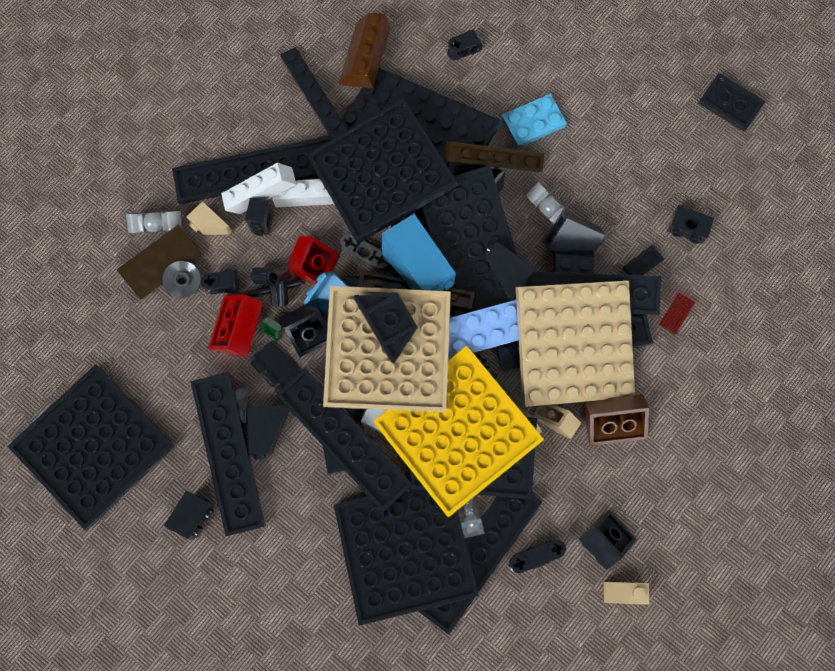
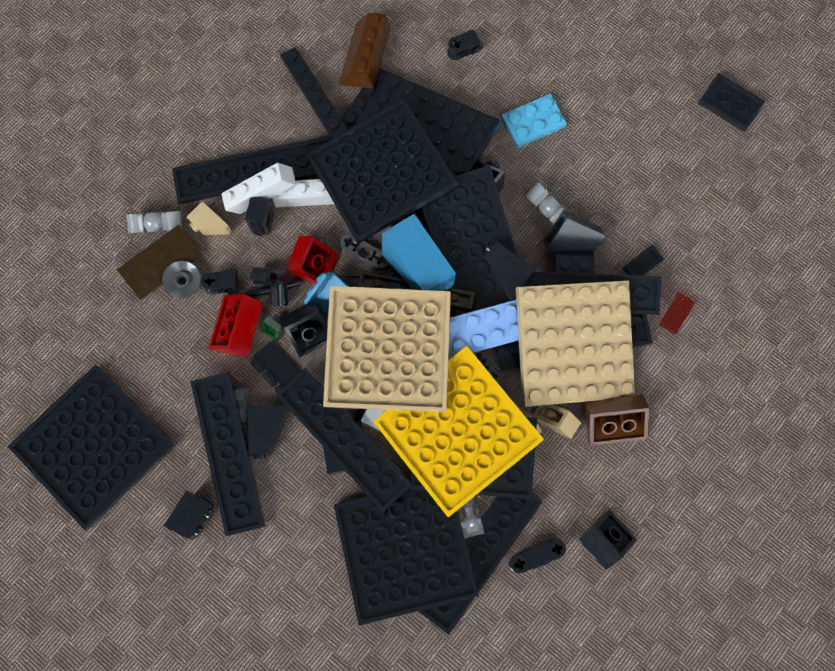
(388, 321): black wing -> none
(494, 157): dark brown plate -> none
(626, 593): tan slope -> none
(700, 222): black brick -> none

